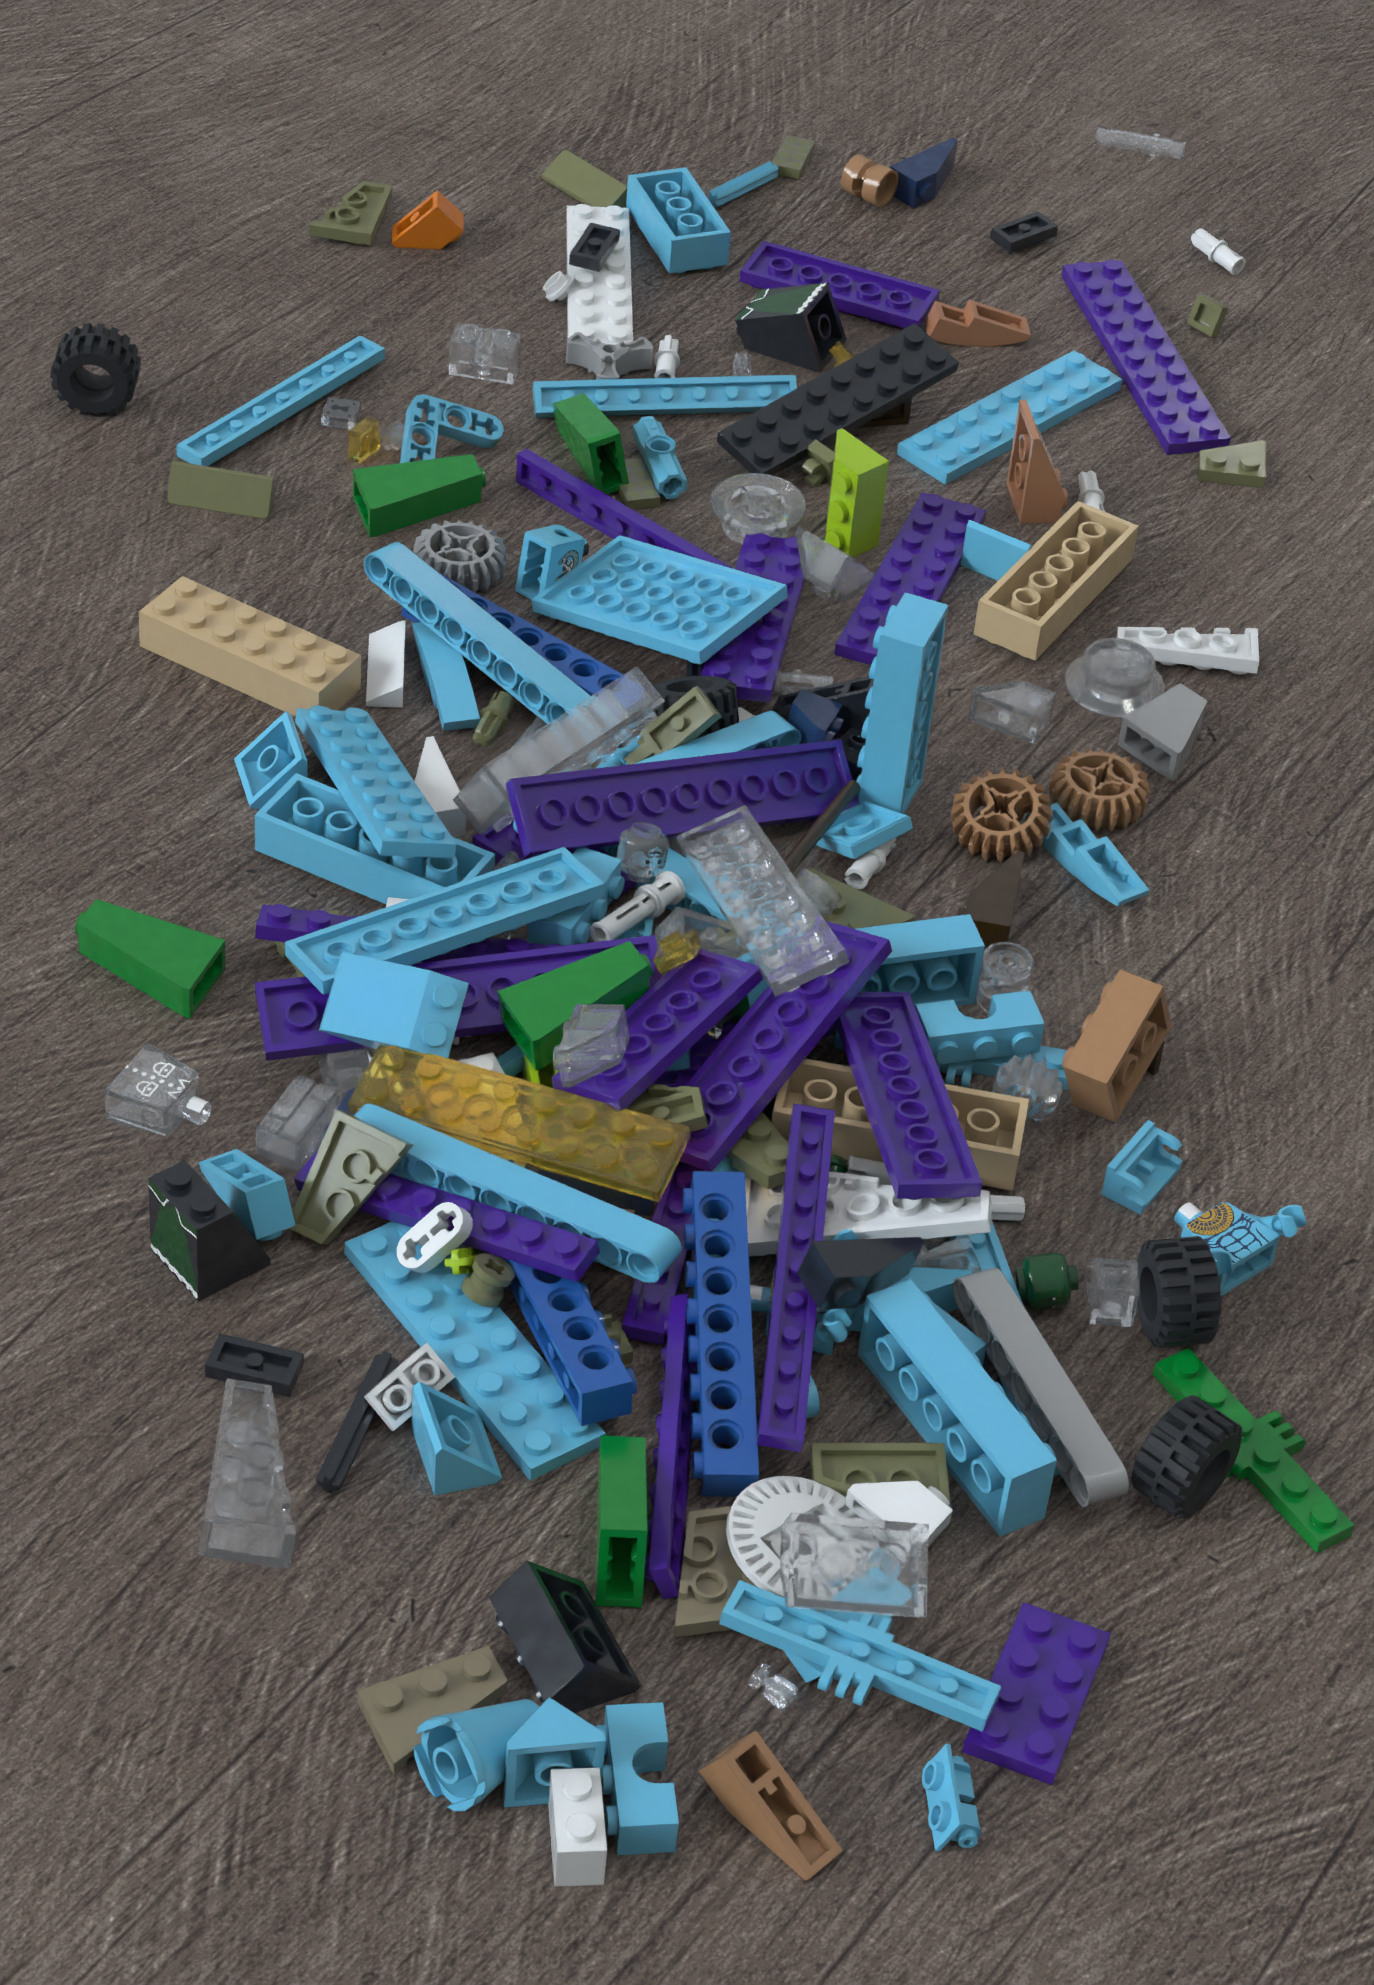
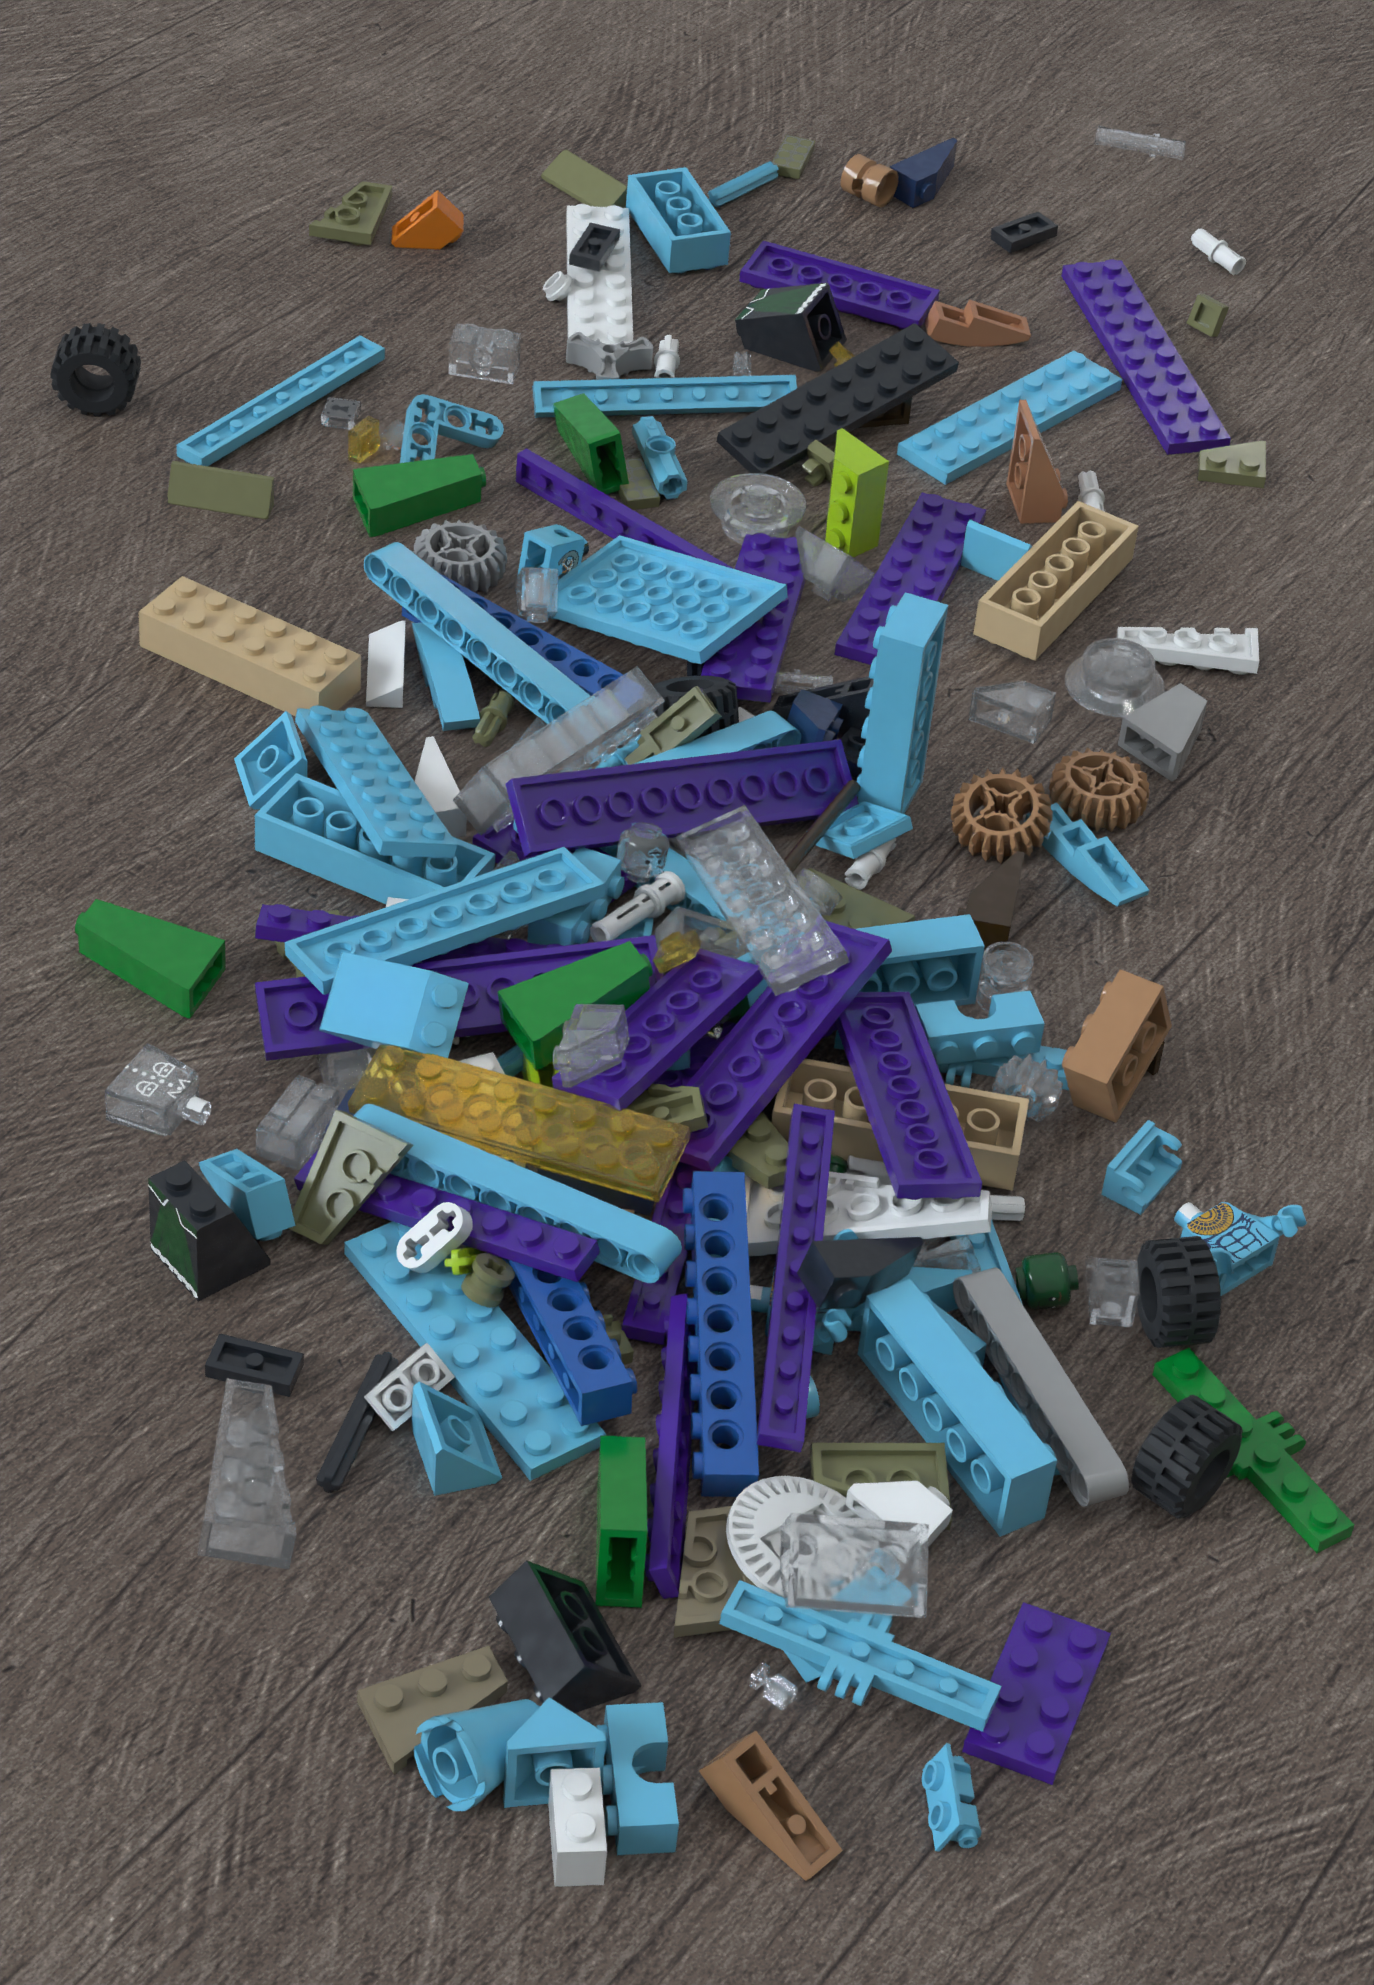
(537, 593): none -> clear slope

